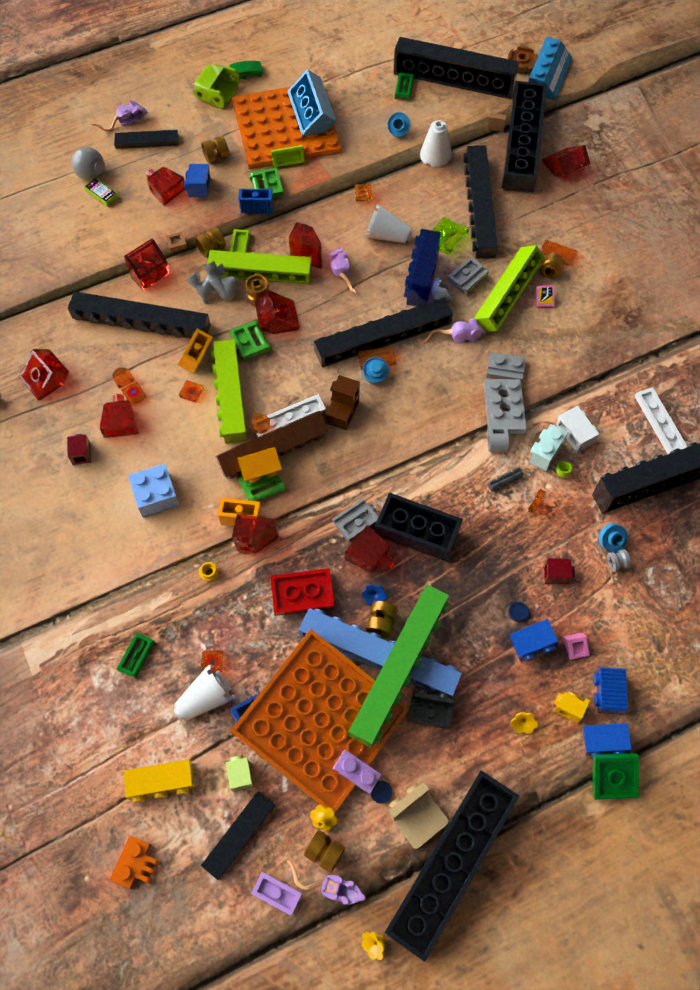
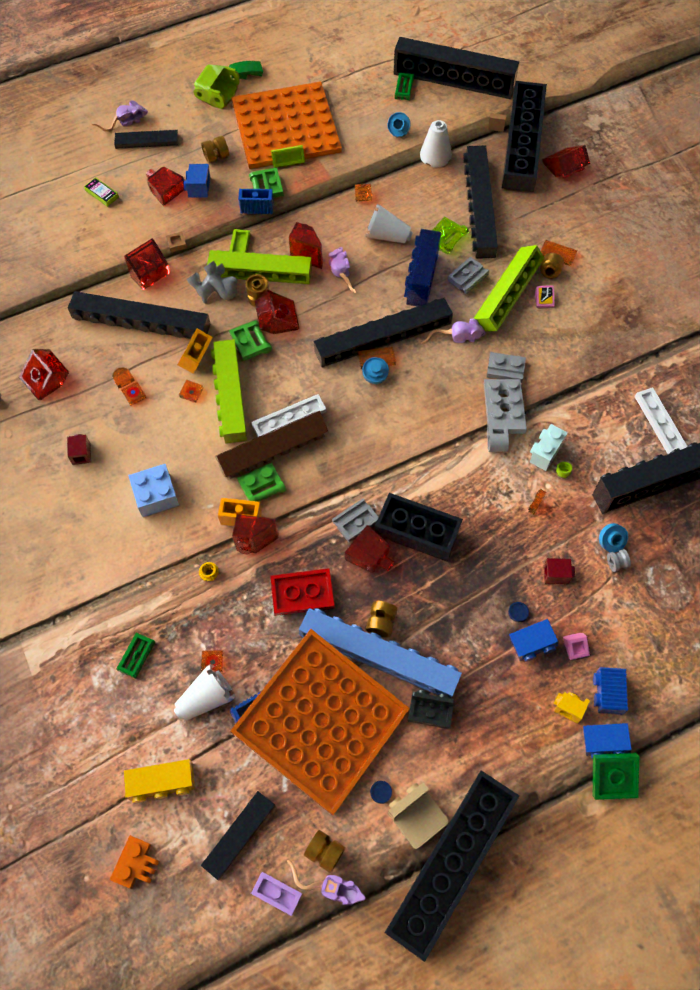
(87, 163): light grey brick -> none
(118, 418): clear red torso -> none
(211, 241): pearl gold wheel -> none
(239, 773): yellowish green brick -> none
(259, 464): light orange brick -> none
(260, 423): clear orange tile -> none
(311, 104): dark azure slope -> none
(323, 817): yellow plant -> none
(344, 402): reddish brown brick -> none
(356, 771): lavender plate -> none
(373, 593): blue plant -> none
(373, 945): yellow plant -> none
(398, 666): bright green brick -> none
(439, 290): light grey hair -> none
(505, 479): dark grey axle -> none
(524, 53): dark orange plate -> none
(524, 723): yellow plant -> none
(551, 66): dark azure slope -> none
(580, 430): white brick -> none

